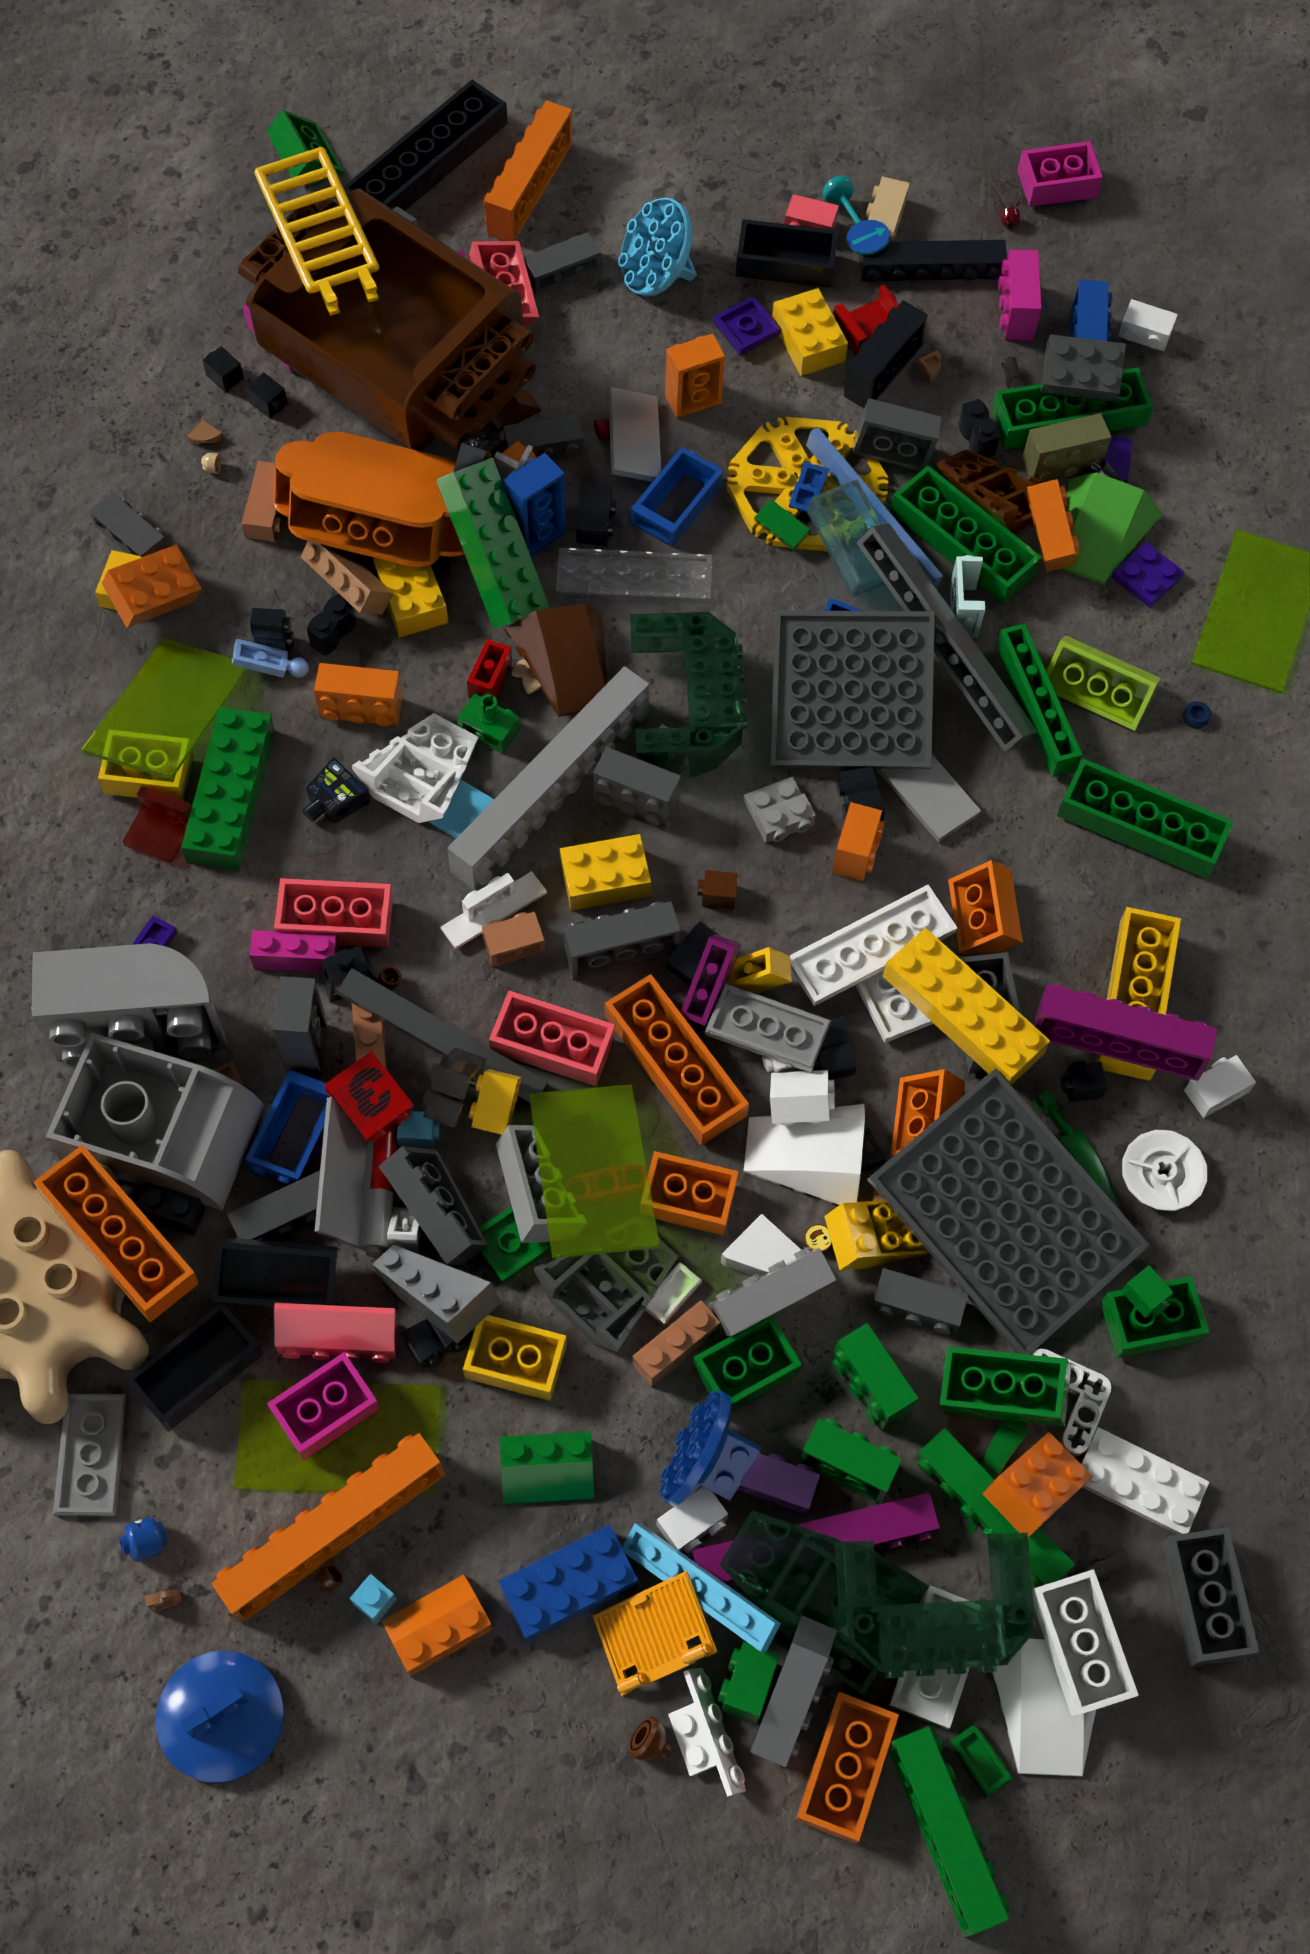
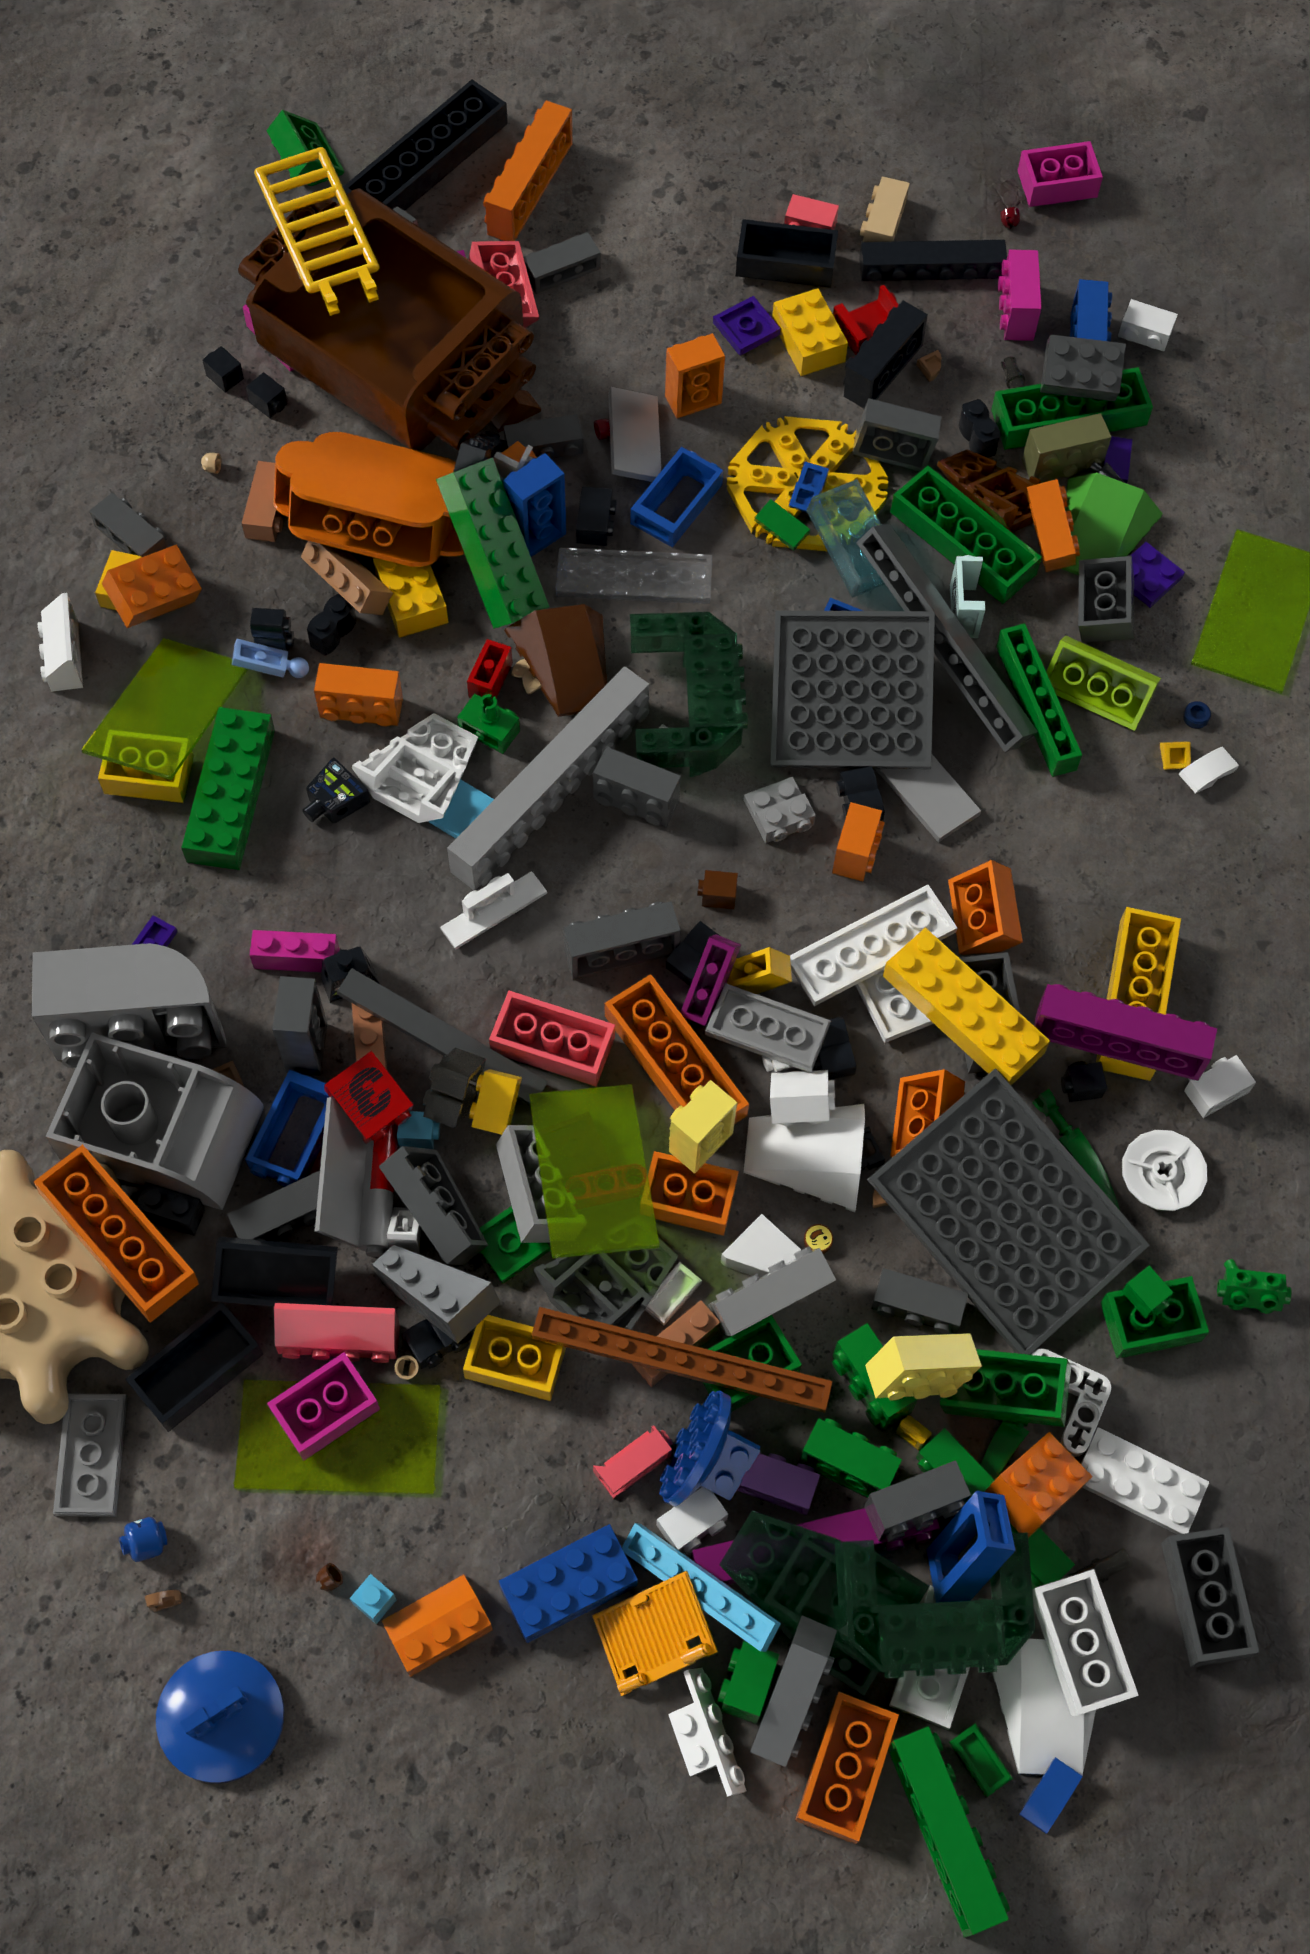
(60, 645): none -> white slope
(158, 825): clear red bracket -> none
(204, 434): medium nougat tile -> none
(328, 1528): orange brick -> none
(351, 910): coral brick -> none
(387, 974): reddish brown hinge -> none
(413, 1368): none -> tan hinge
(513, 938): nougat brick -> none
(547, 1468): green slope -> none
(605, 872): yellow brick -> none
(634, 1461): none -> coral window
(649, 1741): reddish brown brick -> none
(657, 247): medium azure bracket -> none
(682, 1359): none -> dark orange plate
(701, 1125): none -> light yellow brick
(843, 474): medium blue tile -> none
(865, 236): piece -> none
(870, 1235): yellow slope -> none
(913, 1432): none -> yellow slope
(917, 1502): none -> dark grey brick
(923, 1366): none -> light yellow brick
(962, 1580): none -> blue piece
(1050, 1795): none -> blue slope
(1106, 599): none -> dark grey brick
(1145, 818): green brick -> none
(1175, 754): none -> yellow slope
(1208, 769): none -> white slope
(1253, 1289): none -> green brick

